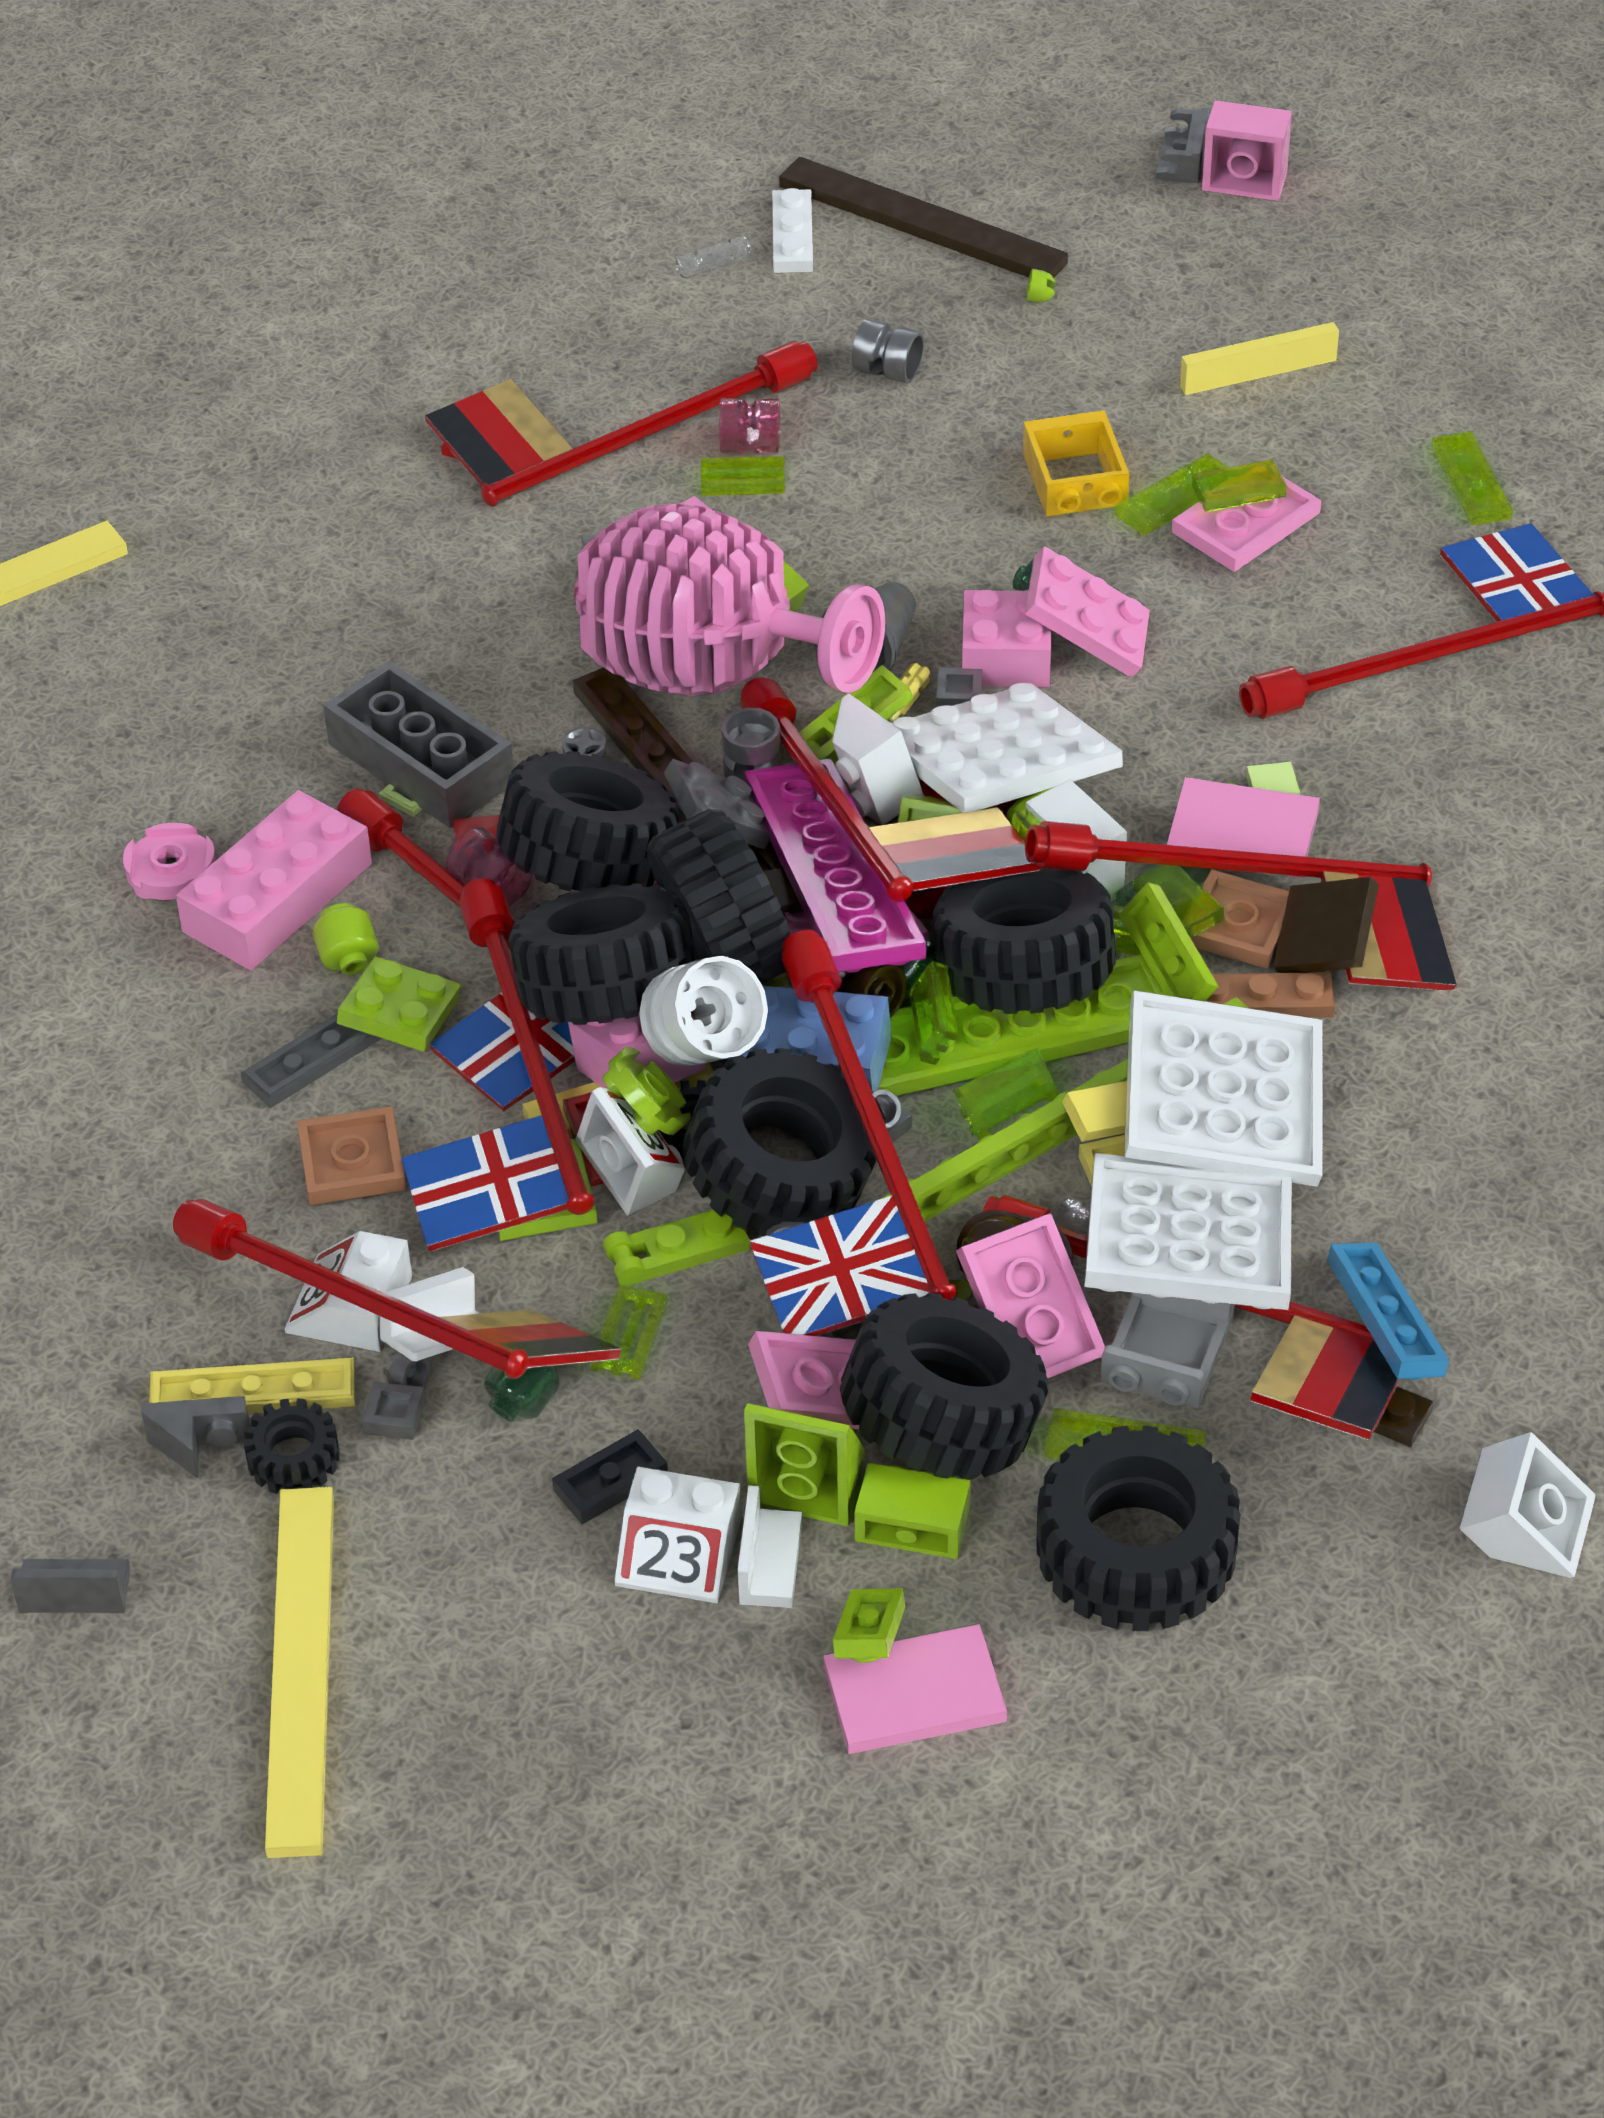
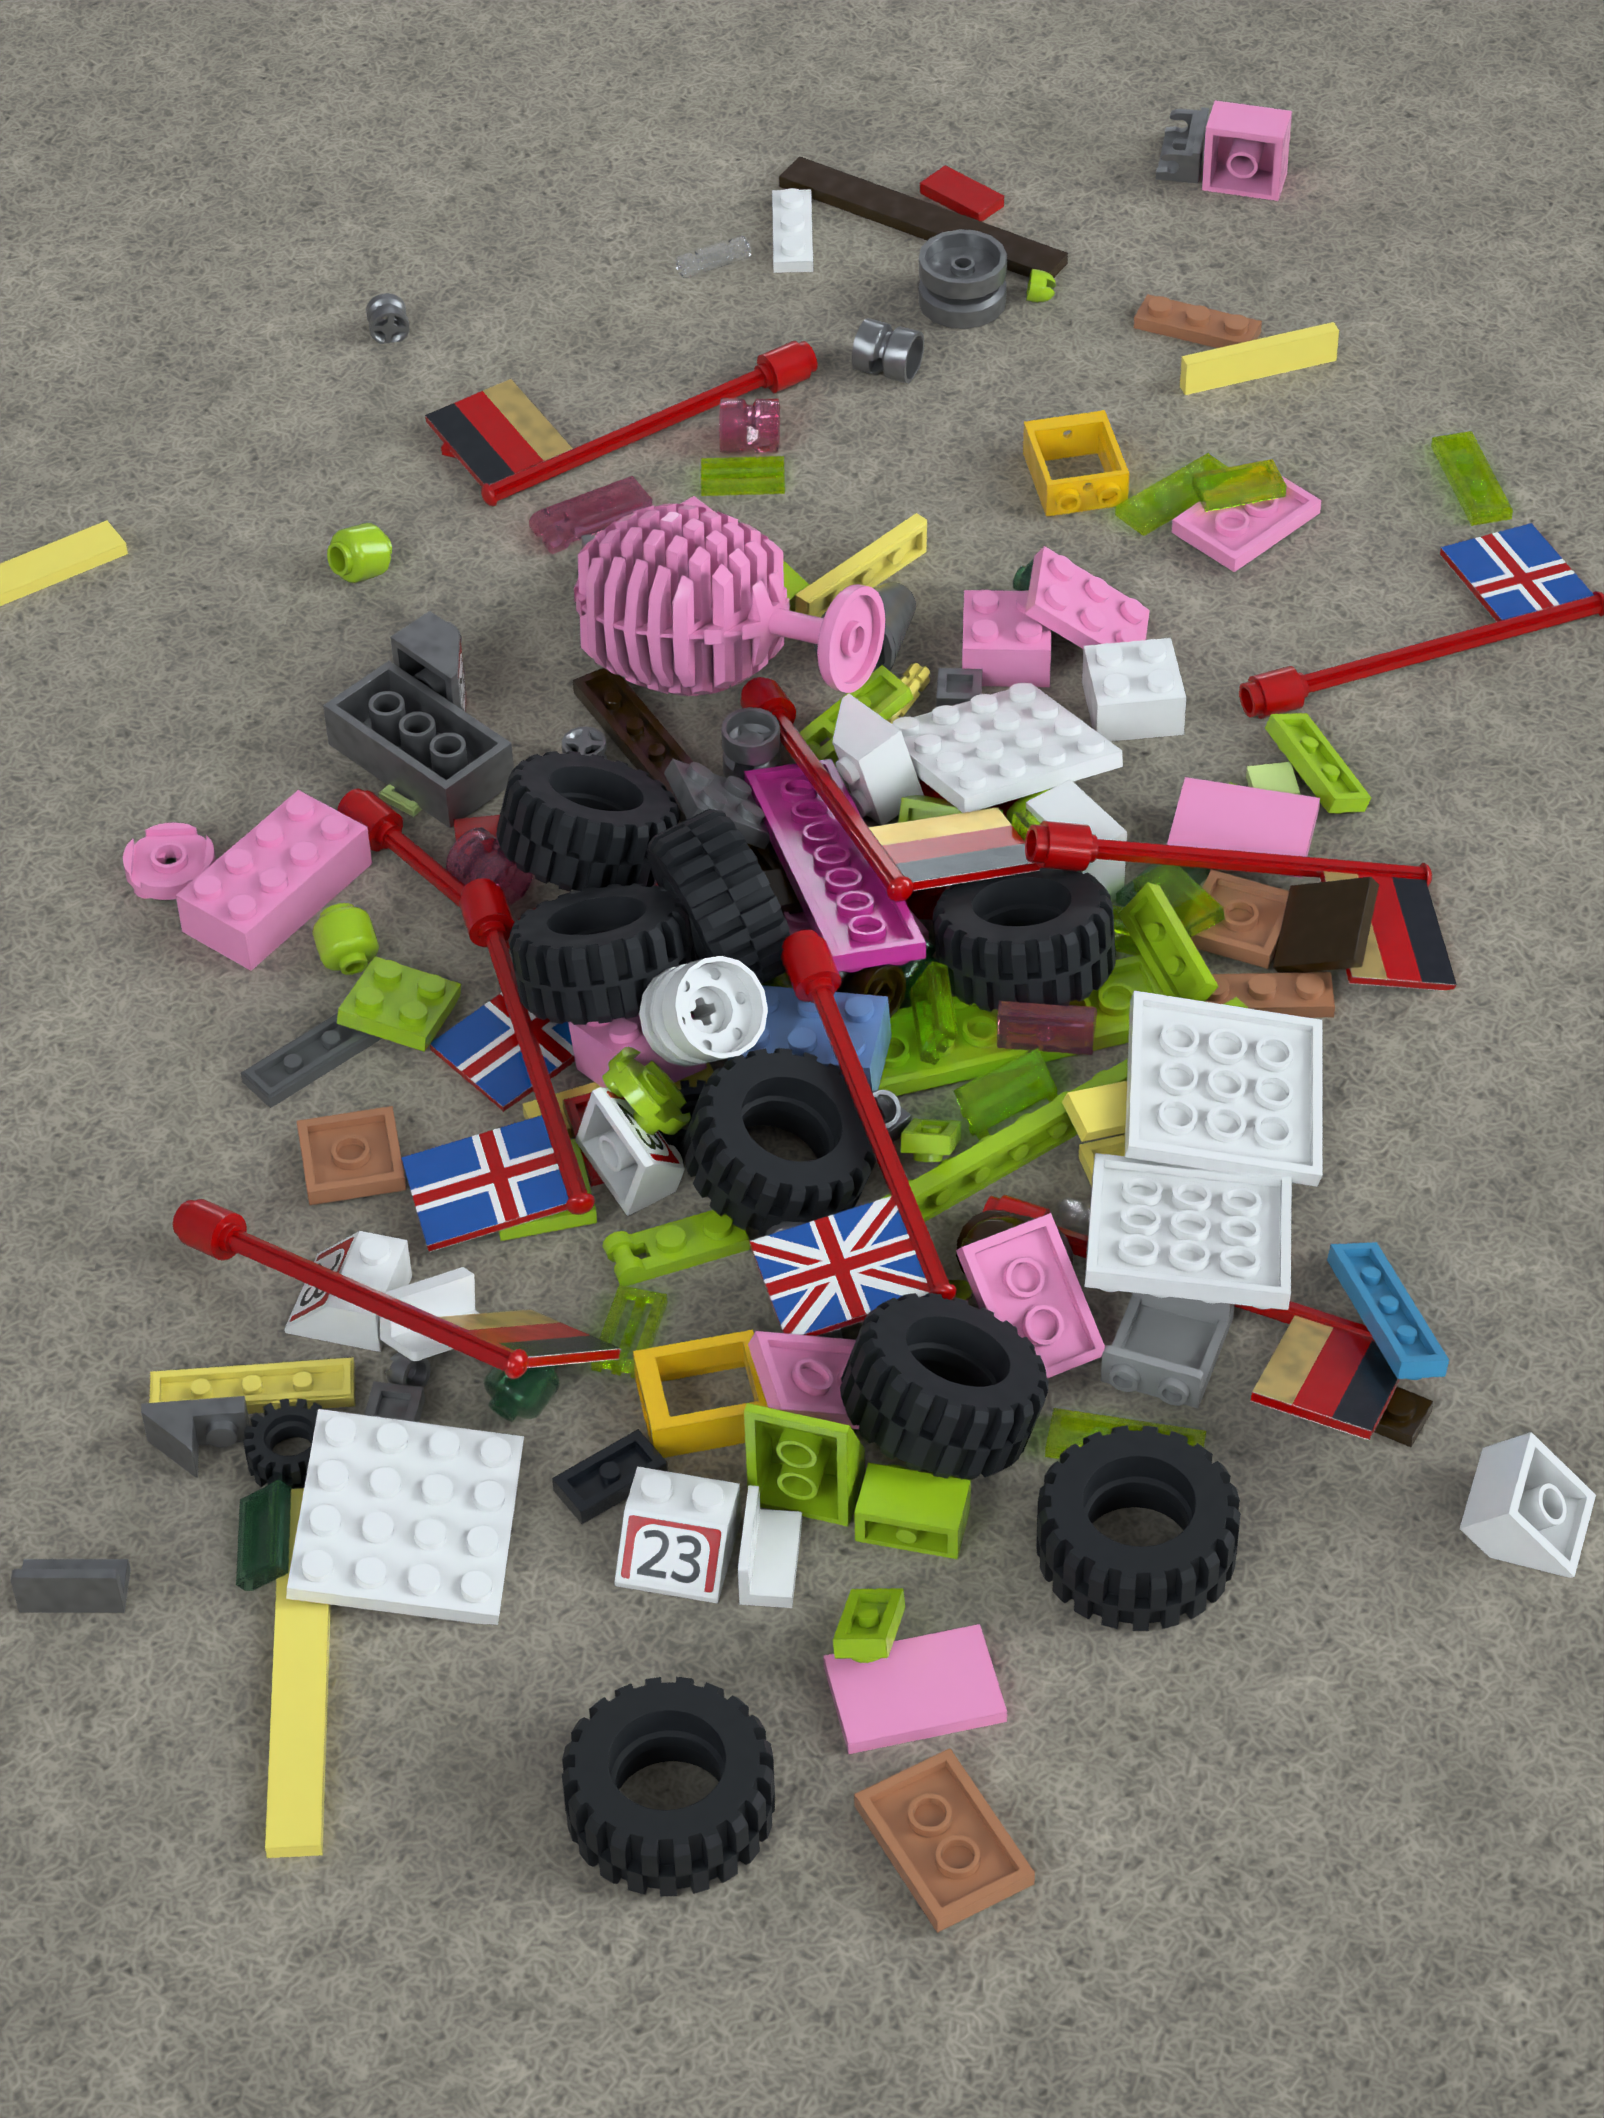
(263, 1536): none -> clear green tile
(359, 552): none -> lime head
(396, 325): none -> flat silver wheel
(406, 1518): none -> white plate
(433, 655): none -> flat silver slope
(587, 513): none -> clear pink plate
(681, 1844): none -> black tyre
(699, 1429): none -> yellow window
(867, 566): none -> light yellow tile
(930, 1139): none -> lime plate
(944, 1840): none -> nougat plate
(961, 194): none -> red tile
(962, 279): none -> flat silver wheel
(1046, 1027): none -> clear pink panel
(1134, 689): none -> white brick
(1194, 323): none -> nougat plate
(1318, 763): none -> lime plate

